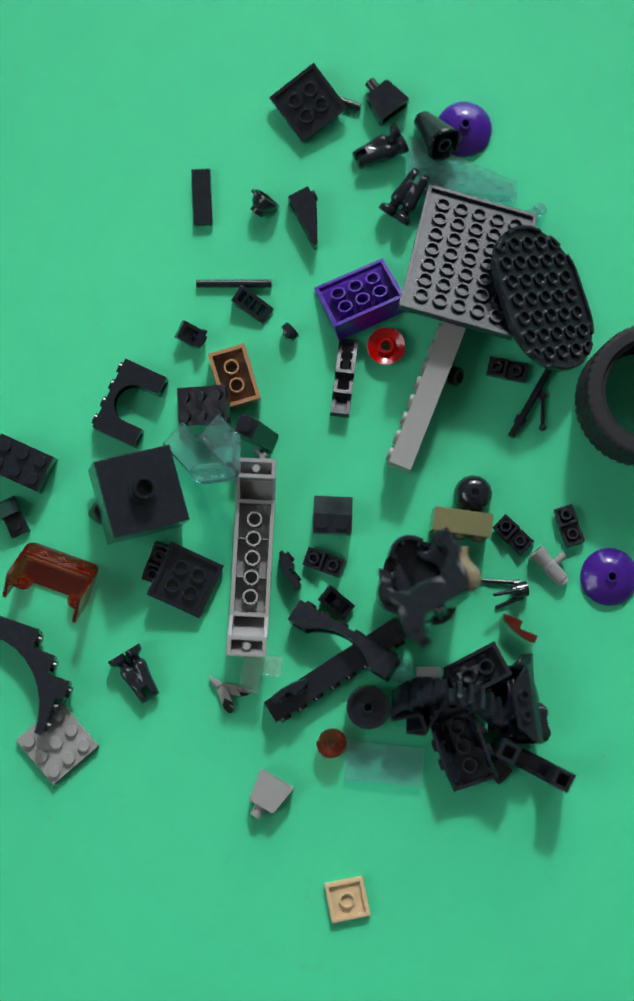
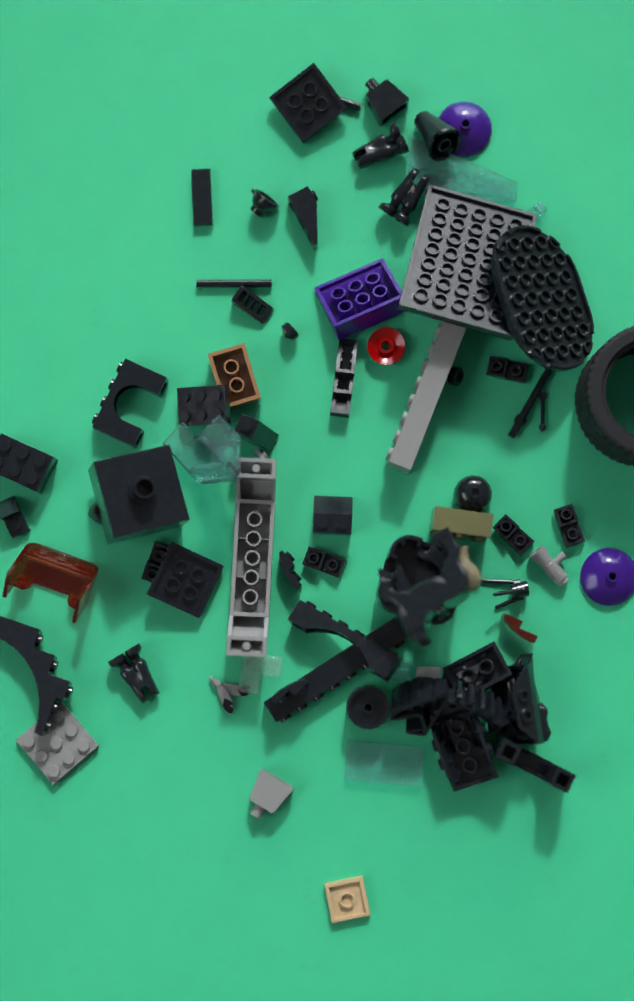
(191, 334): black bracket -> none
(331, 743): clear red hair -> none
(336, 602): black slope -> none
(502, 770): black tile -> none

